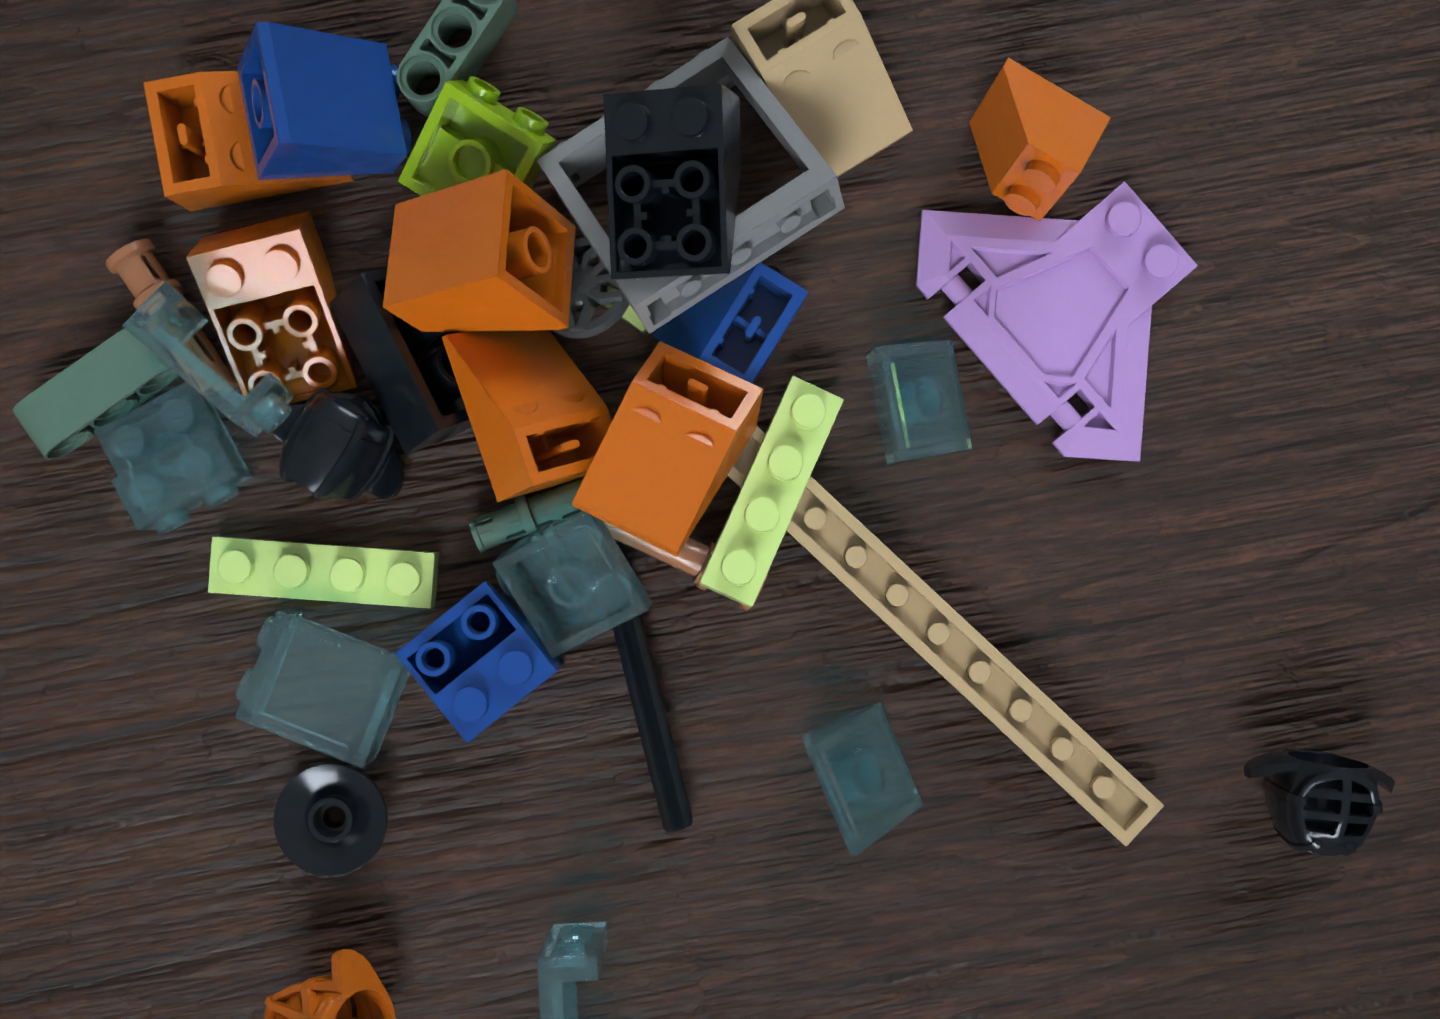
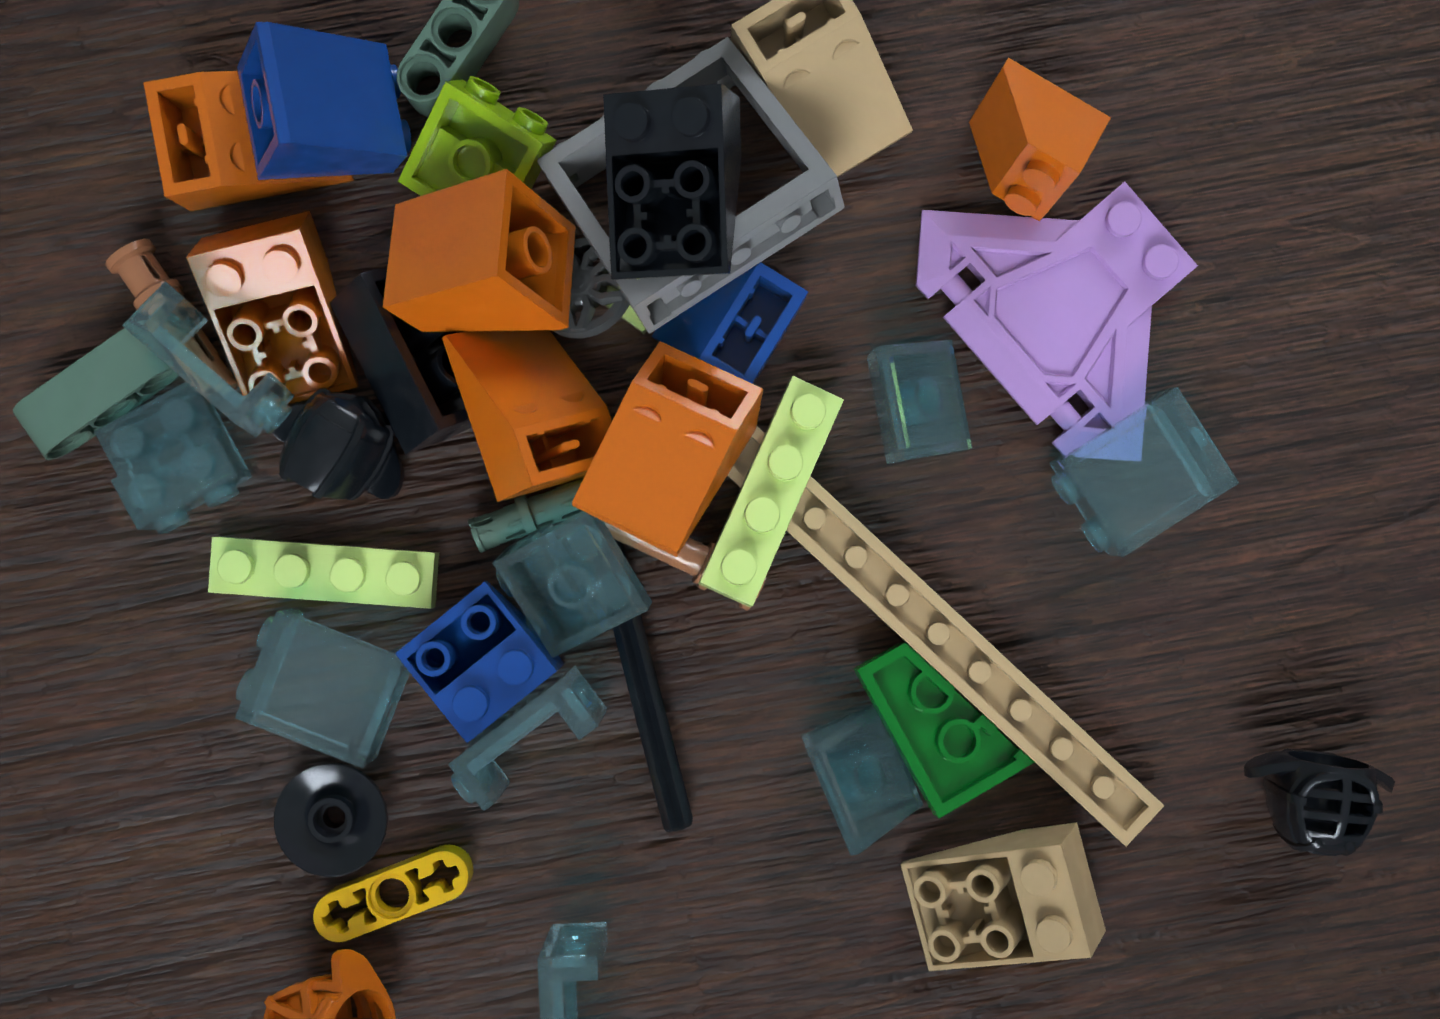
(351, 893): none -> yellow beam
(475, 770): none -> clear light blue panel
(938, 733): none -> green wing
(1006, 900): none -> tan slope
(1142, 474): none -> clear light blue panel

